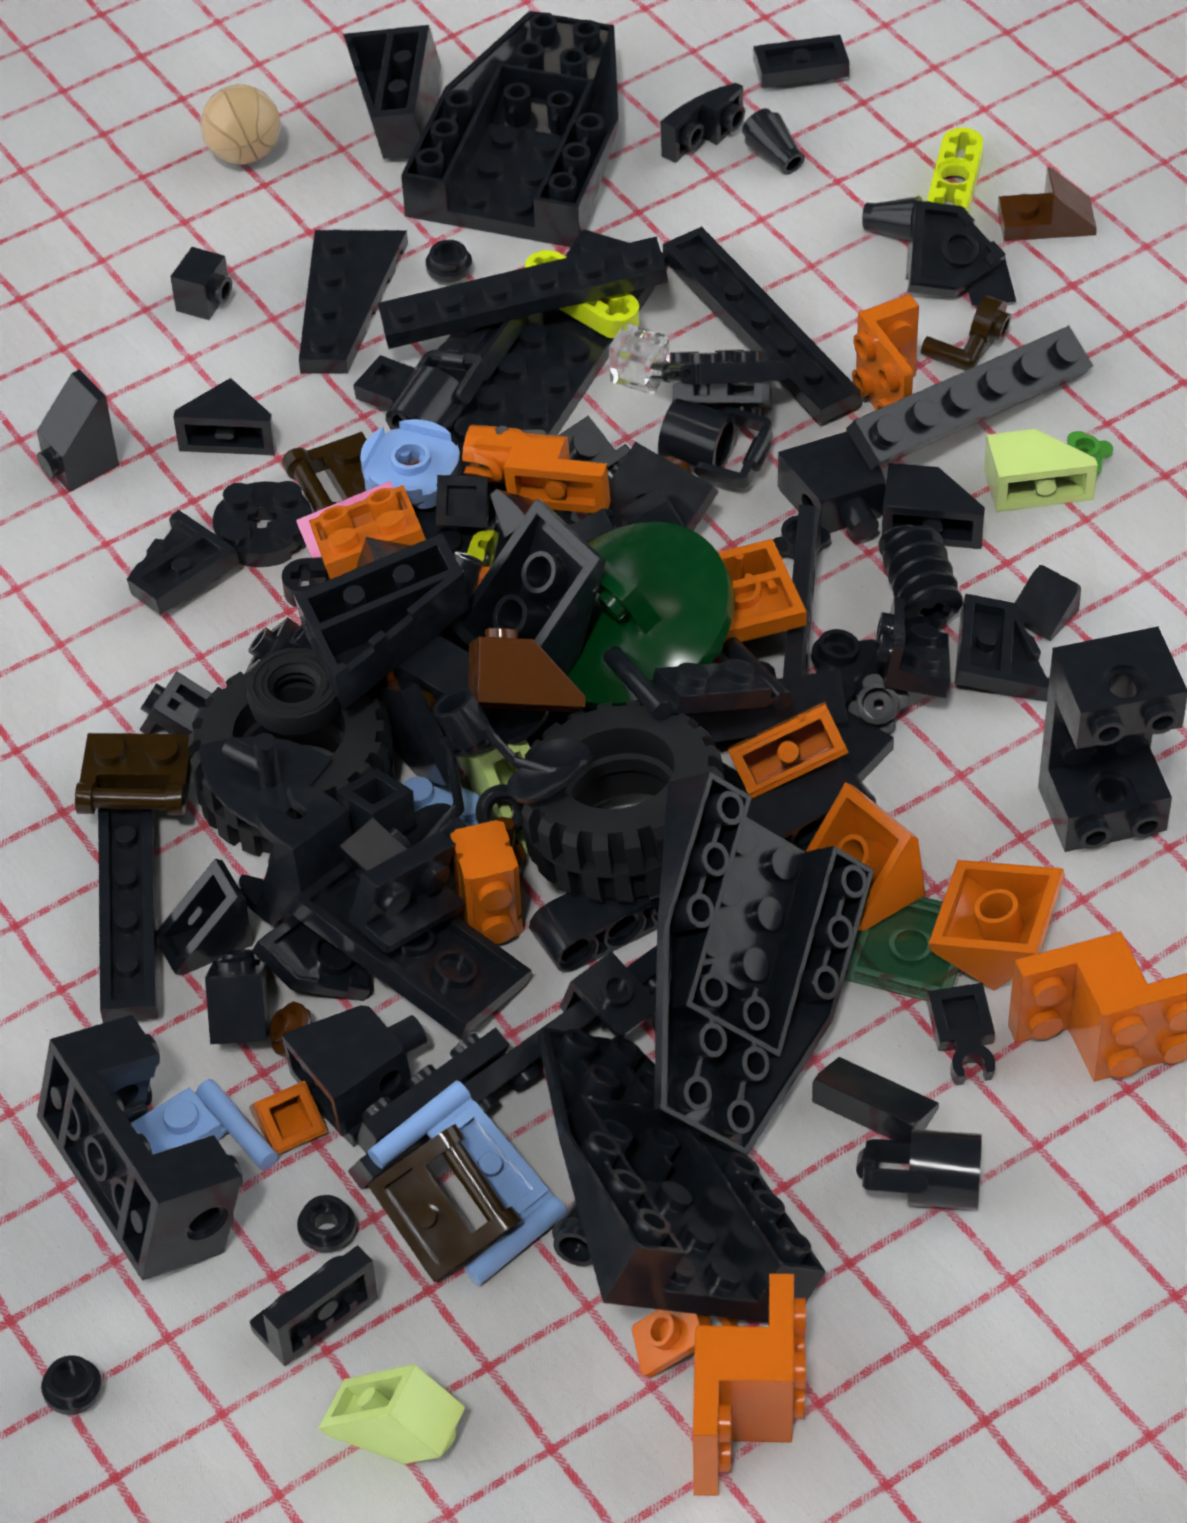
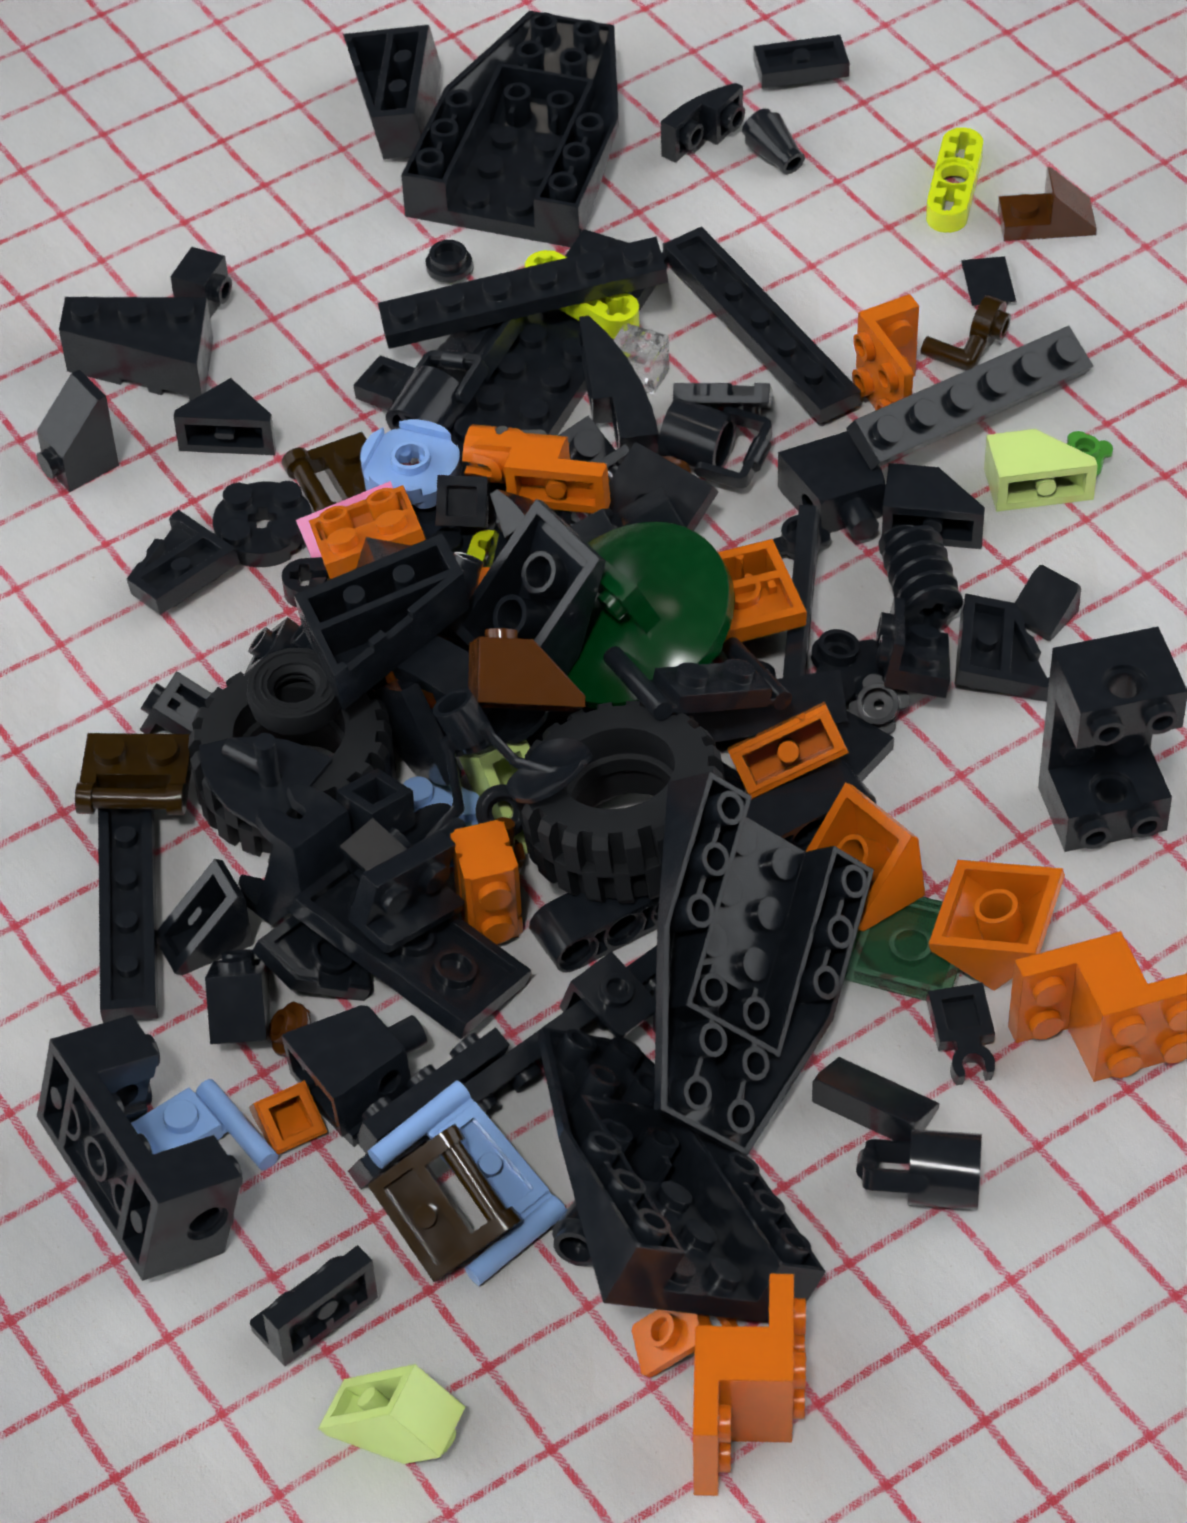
(71, 1385): black plate -> none
(140, 340): none -> black wedge
(240, 124): tan piece -> none
(321, 1211): black plate -> none
(343, 292): black wing -> none
(615, 389): none -> black slope
(719, 367): black plate -> none
(890, 217): black cone -> none
(947, 250): black plate -> none

